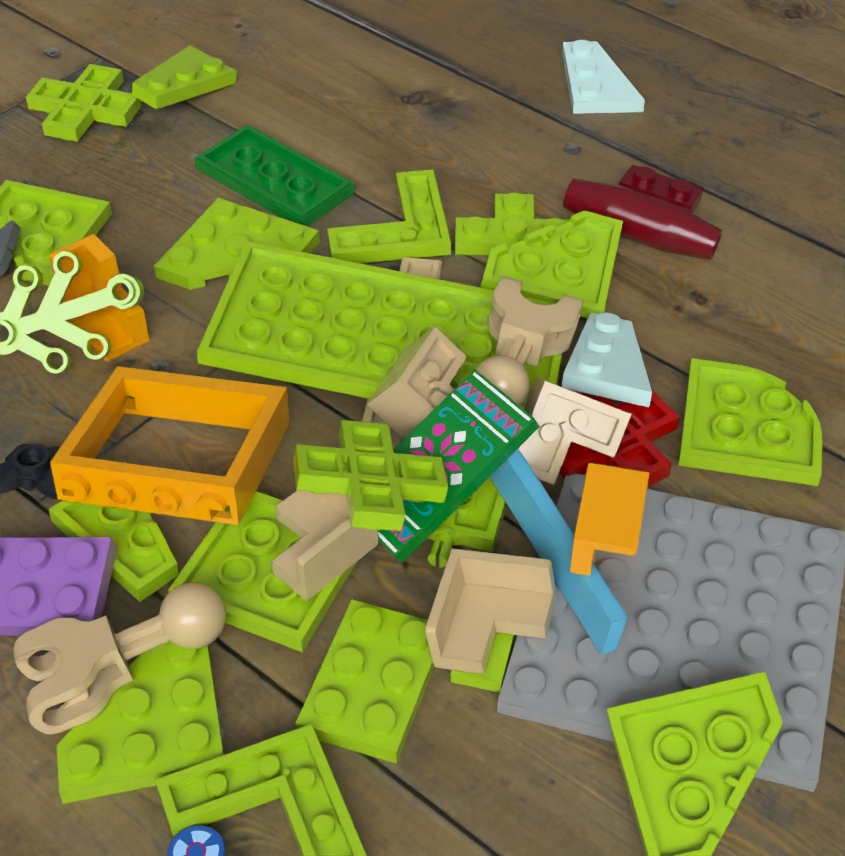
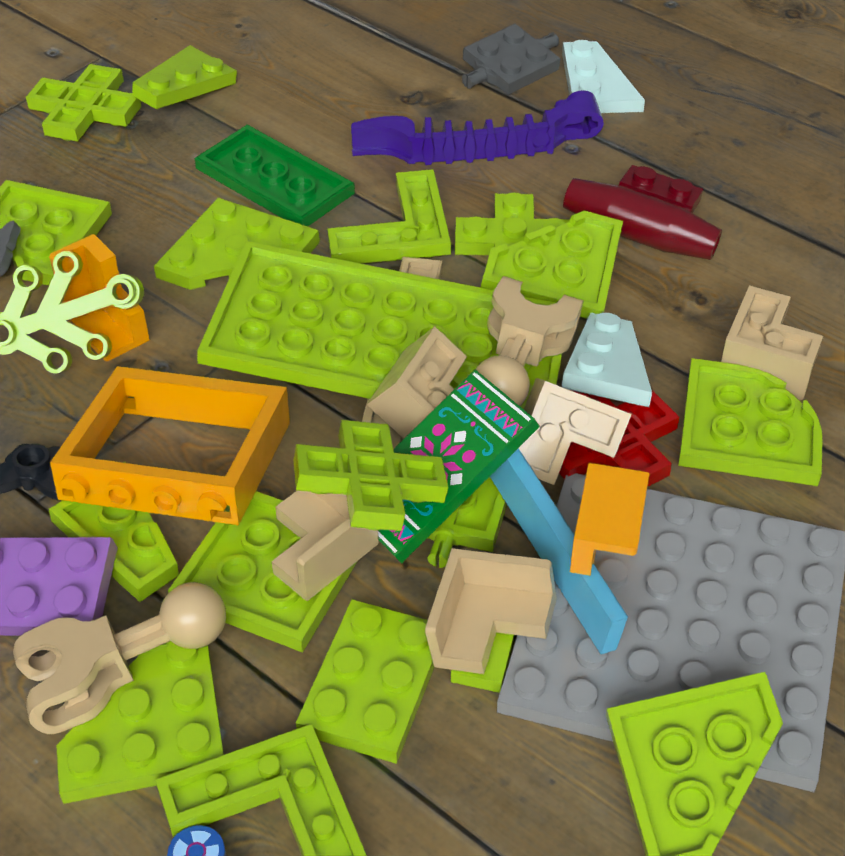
(395, 135): none -> dark purple piece
(510, 59): none -> dark grey plate
(766, 344): none -> tan panel

